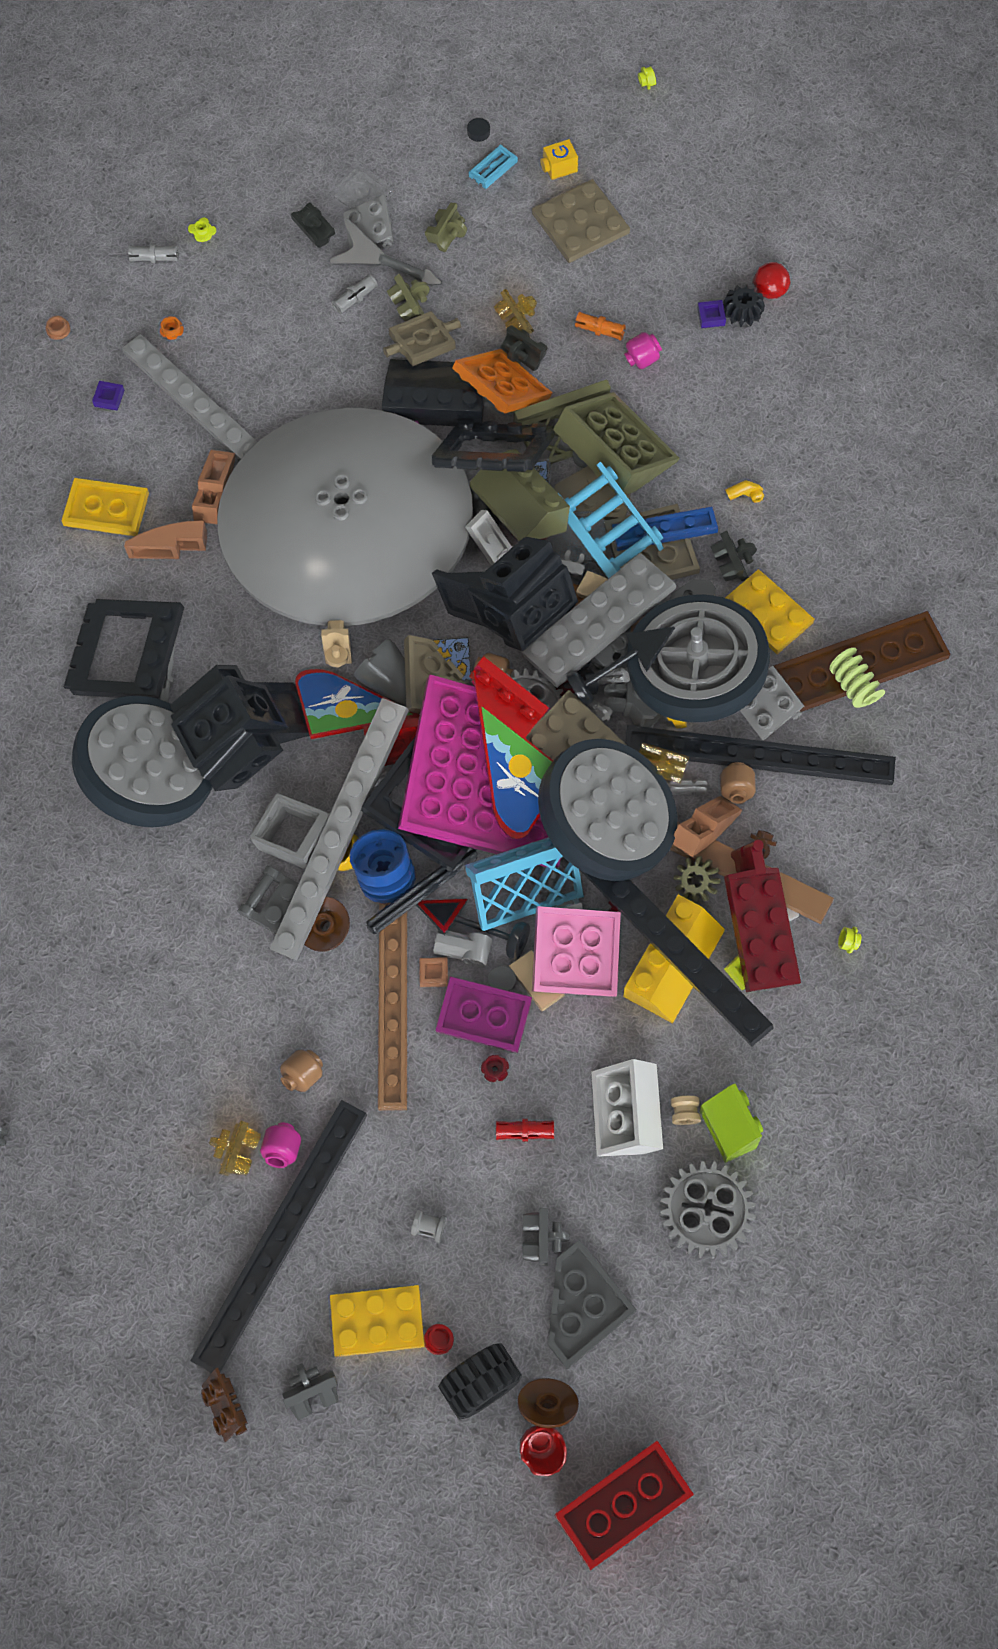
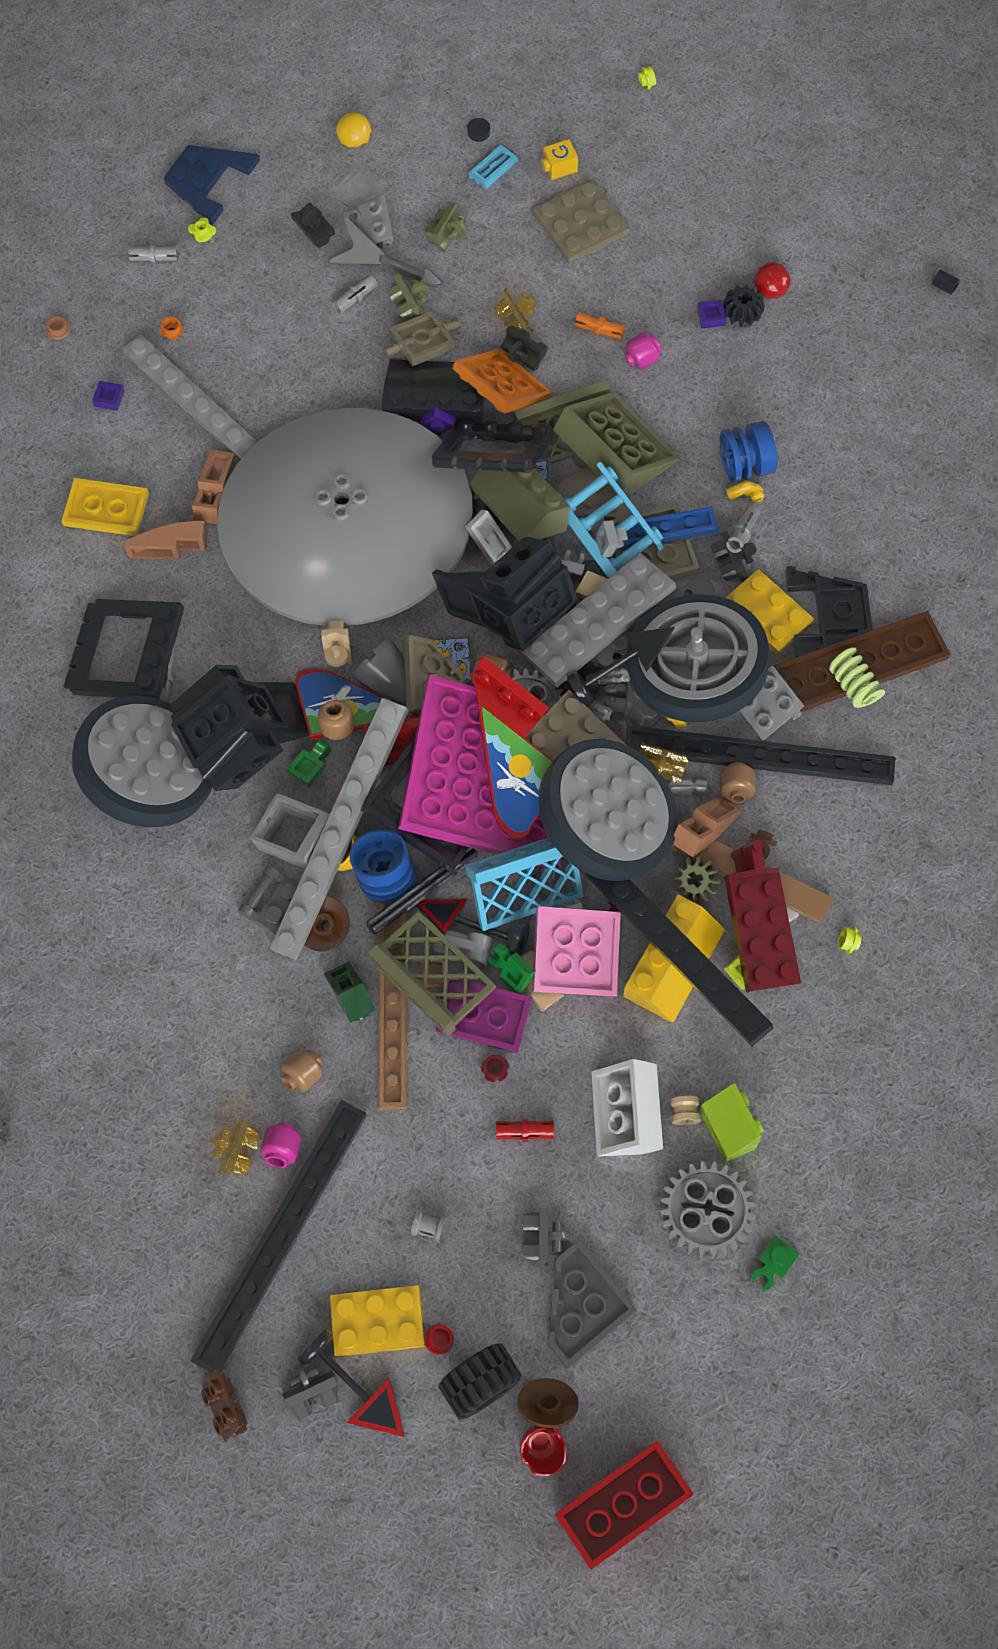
(198, 172): none -> dark blue wing
(309, 765): none -> green plate
(336, 719): none -> medium nougat head
(350, 992): none -> dark green slope
(353, 129): none -> yellow hair
(378, 1411): none -> black piece
(410, 983): none -> olive fence
(437, 421): none -> dark purple plate
(514, 968): none -> green plate
(609, 538): none -> light grey tile
(736, 533): none -> light grey pin
(749, 451): none -> blue wheel
(776, 1260): none -> green plate
(841, 609): none -> black wing
(945, 282): none -> black hinge

